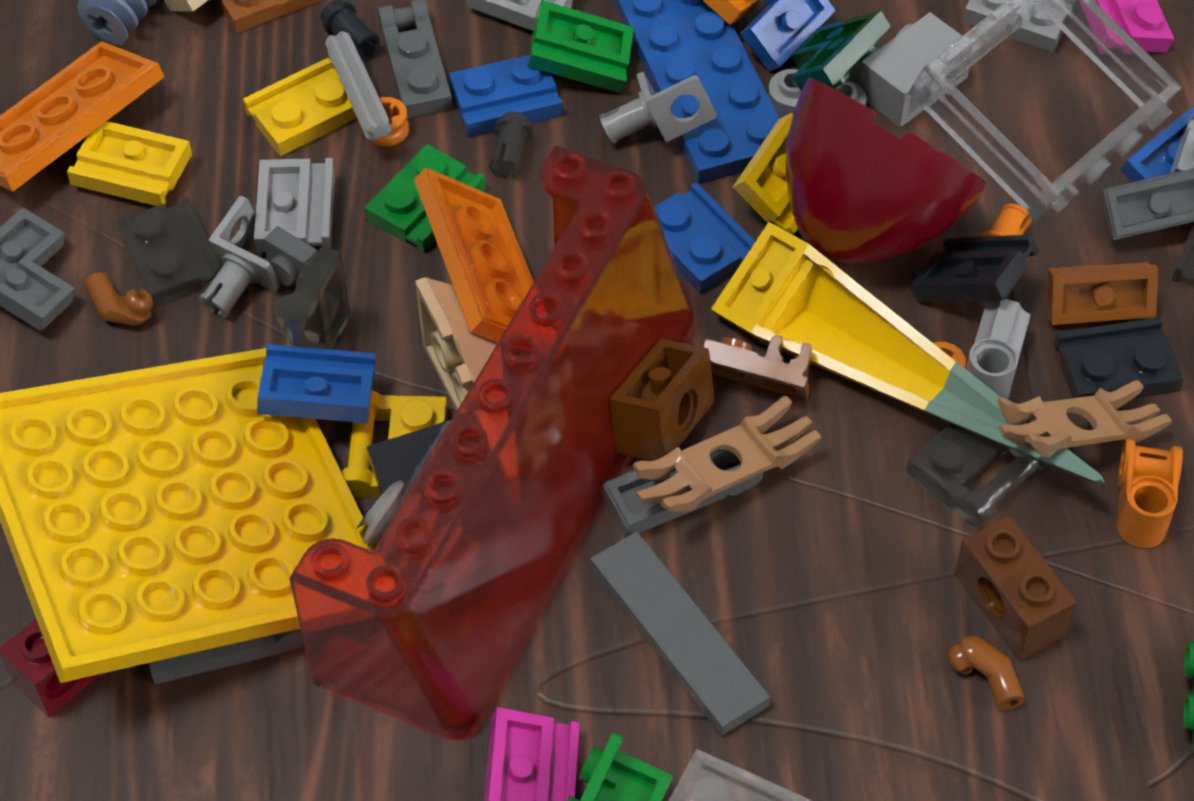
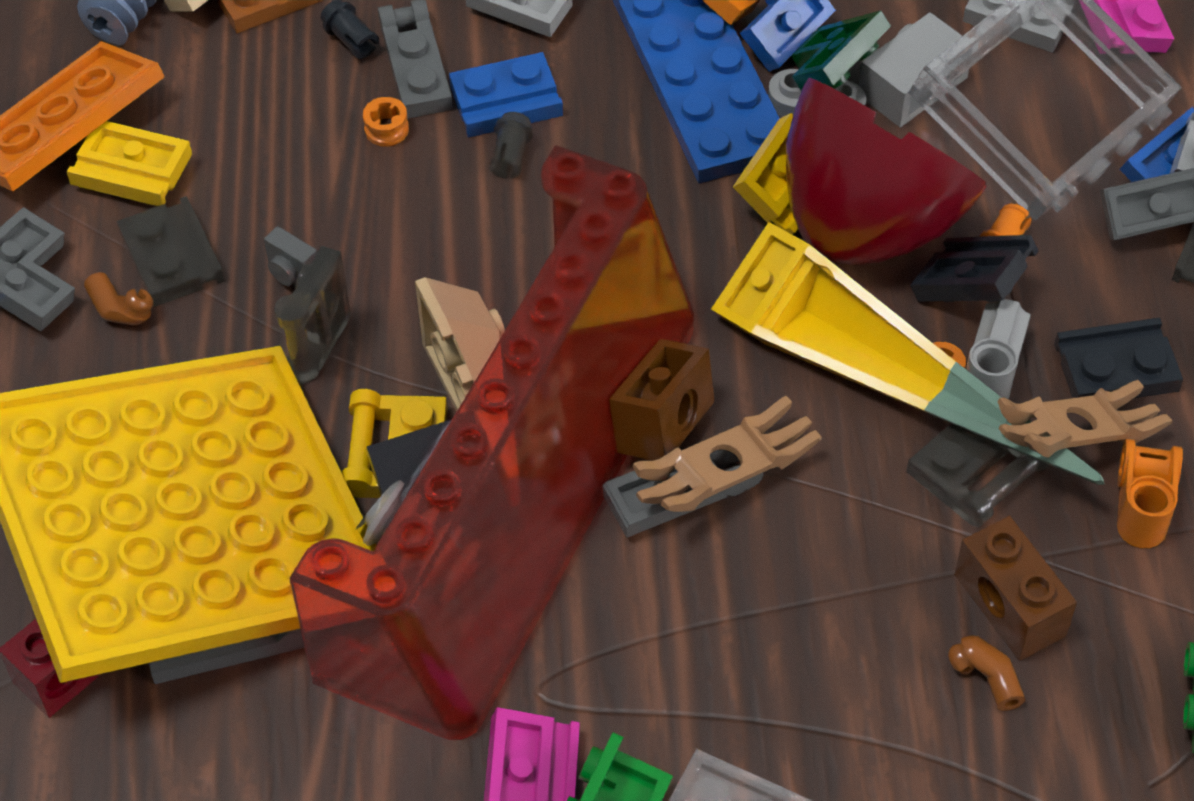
(237, 264): light grey bracket -> none
(295, 198): light grey plate -> none
(301, 107): yellow plate -> none
(316, 383): blue plate -> none
(358, 86): light grey axle -> none
(399, 206): green plate -> none
(477, 251): orange tile -> none
(580, 46): green plate -> none
(655, 111): light grey bracket -> none
(680, 633): dark grey tile -> none
(702, 237): blue plate -> none
(738, 363): plate -> none
(1102, 293): dark orange plate -> none

